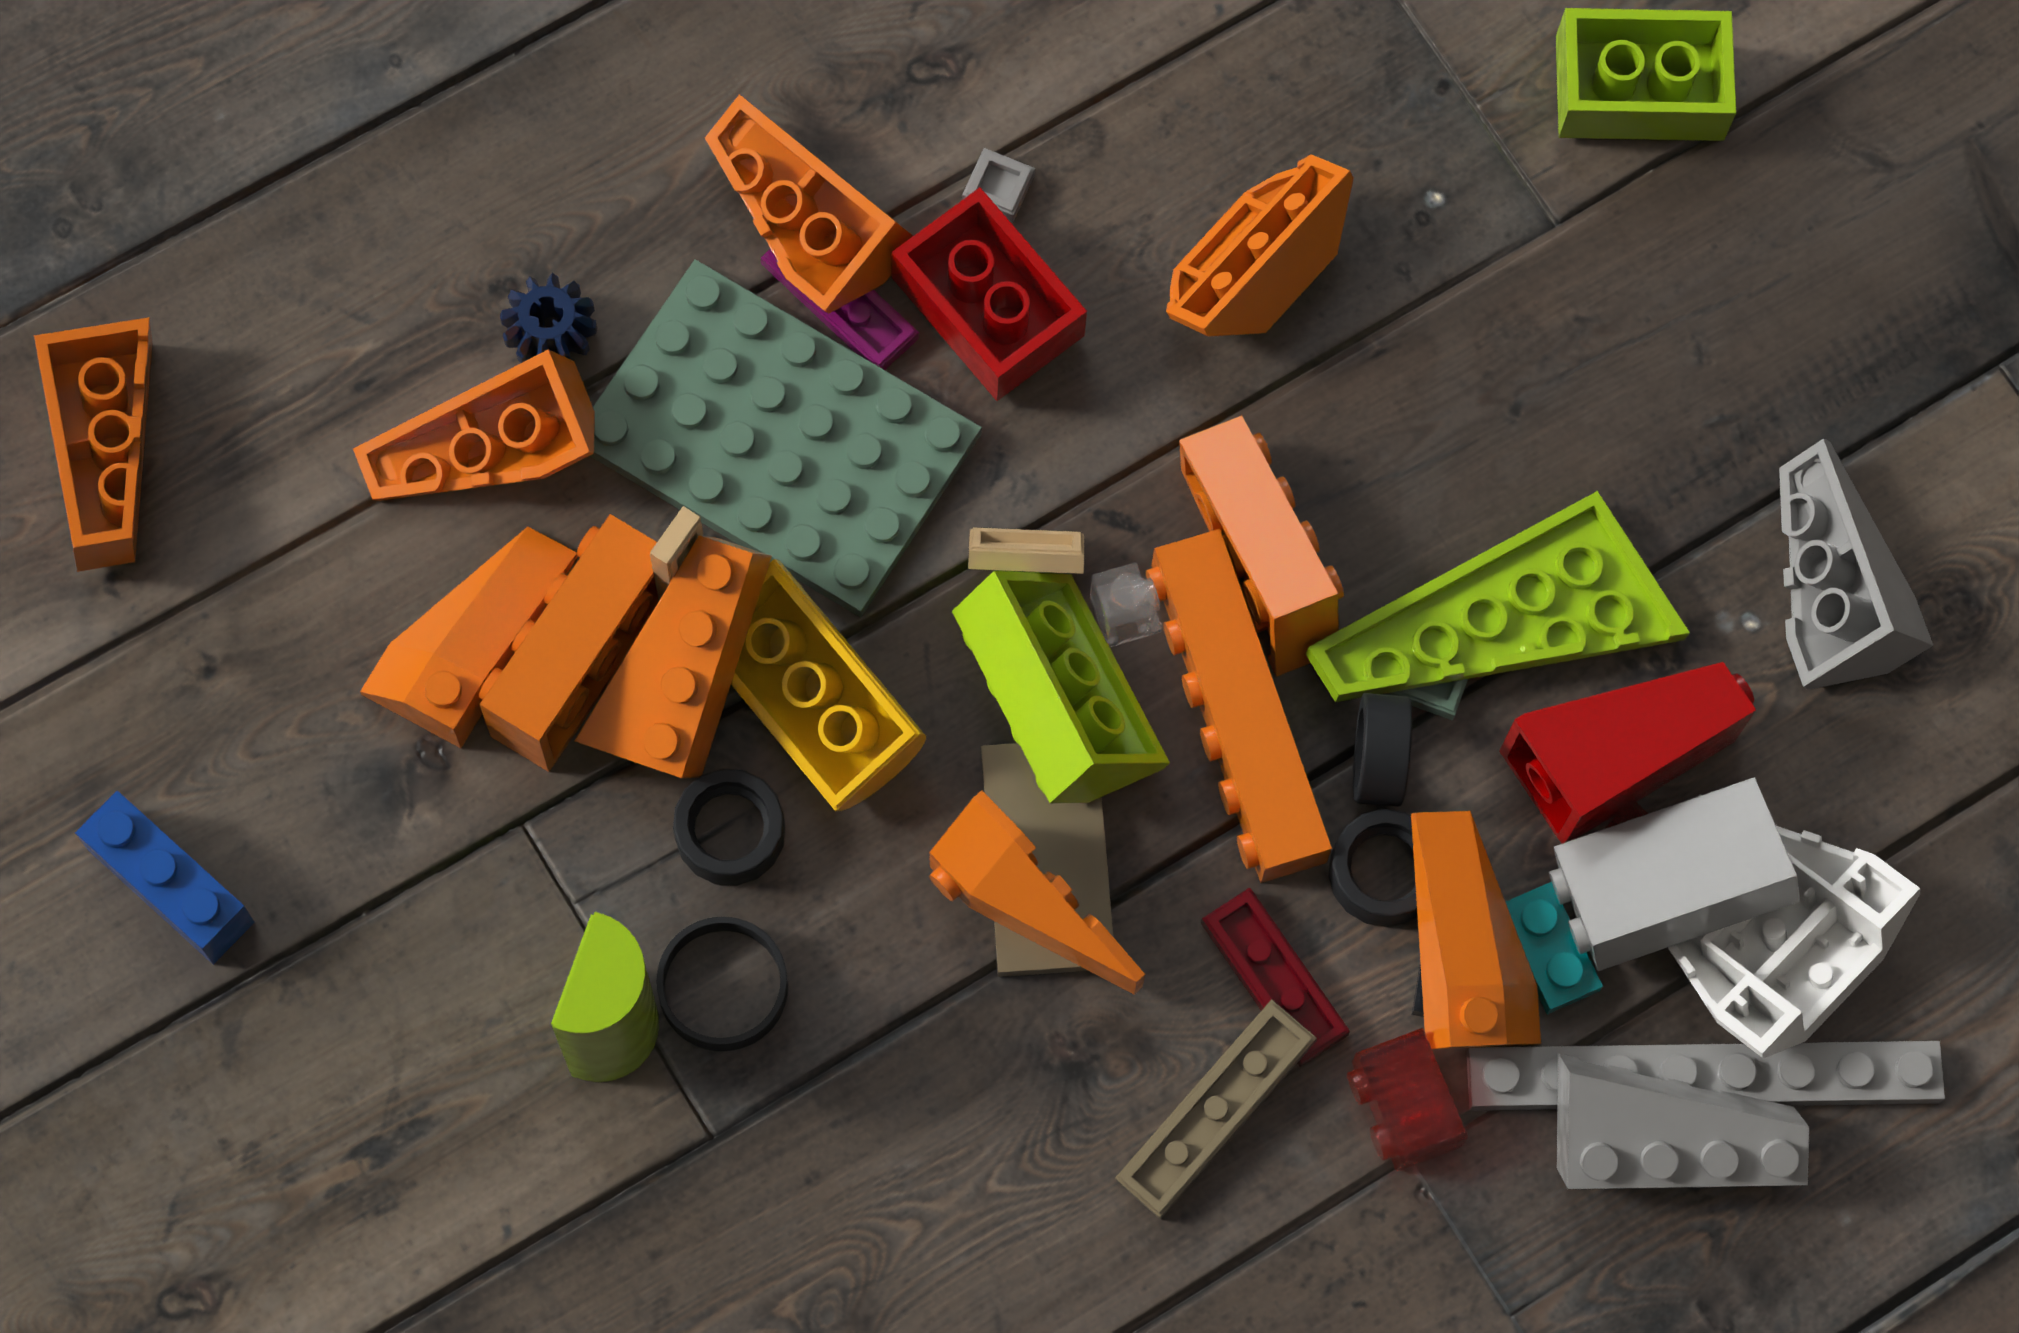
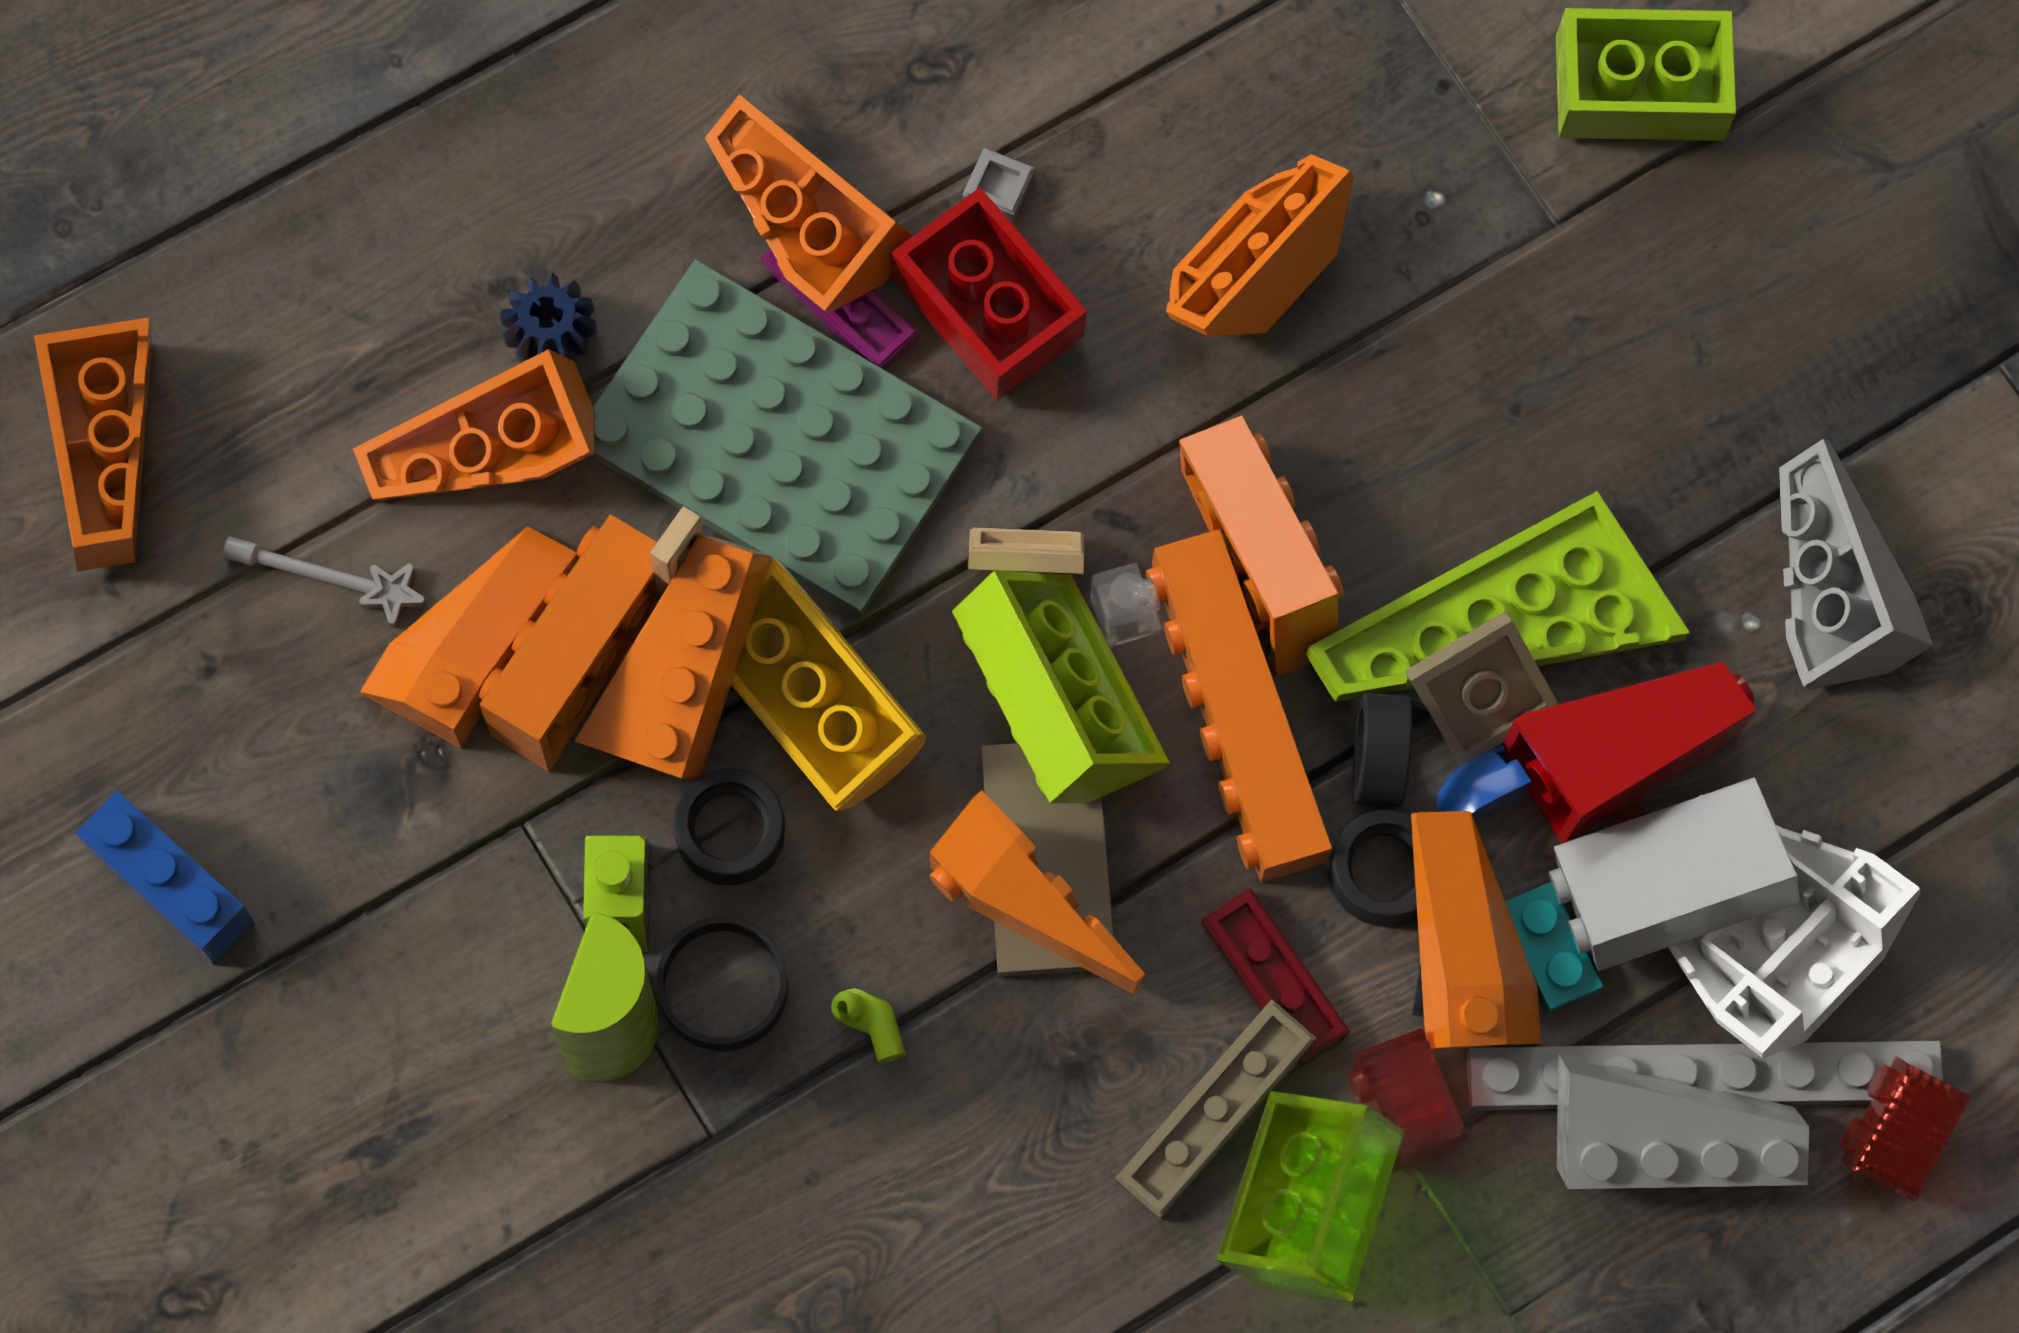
(382, 592): none -> light grey piece
(619, 882): none -> lime torso
(873, 1017): none -> lime arm
(1310, 1195): none -> clear neon green brick
(1480, 687): none -> dark tan plate
(1483, 784): none -> blue brick
(1903, 1127): none -> clear red brick

